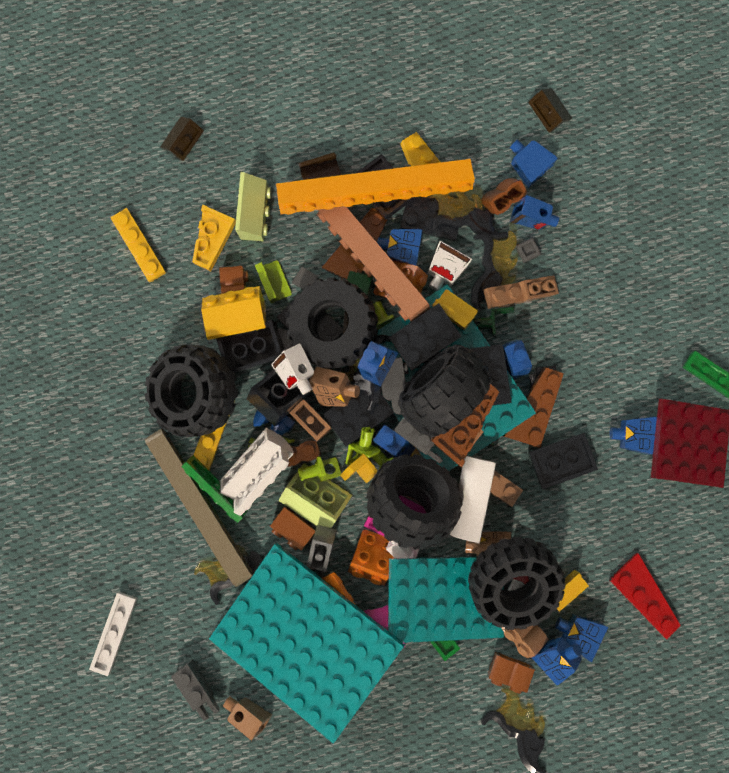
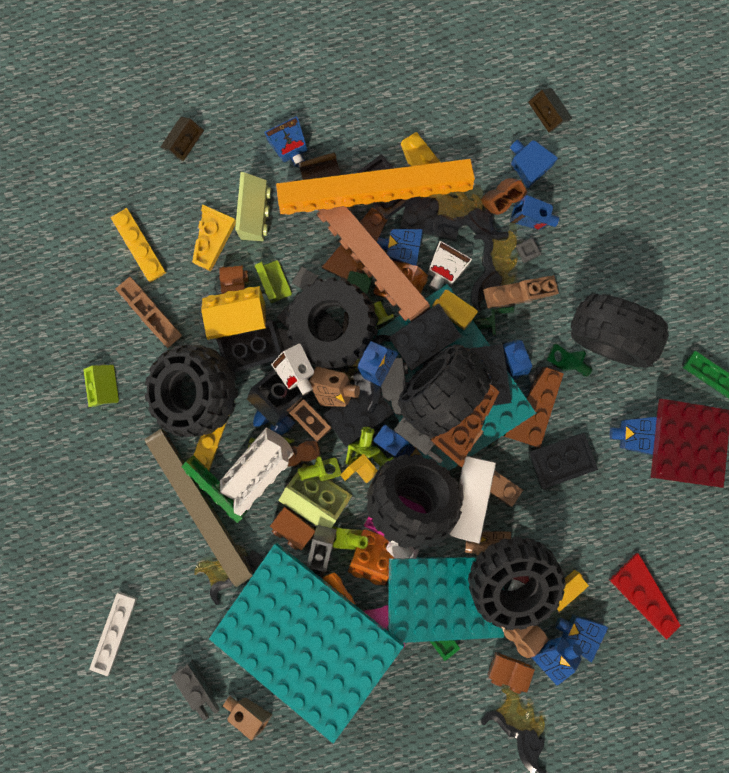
(100, 385): none -> lime panel
(148, 312): none -> medium nougat slope
(288, 141): none -> blue torso
(349, 539): none -> lime bracket
(570, 361): none -> dark green bracket
(619, 330): none -> black tyre

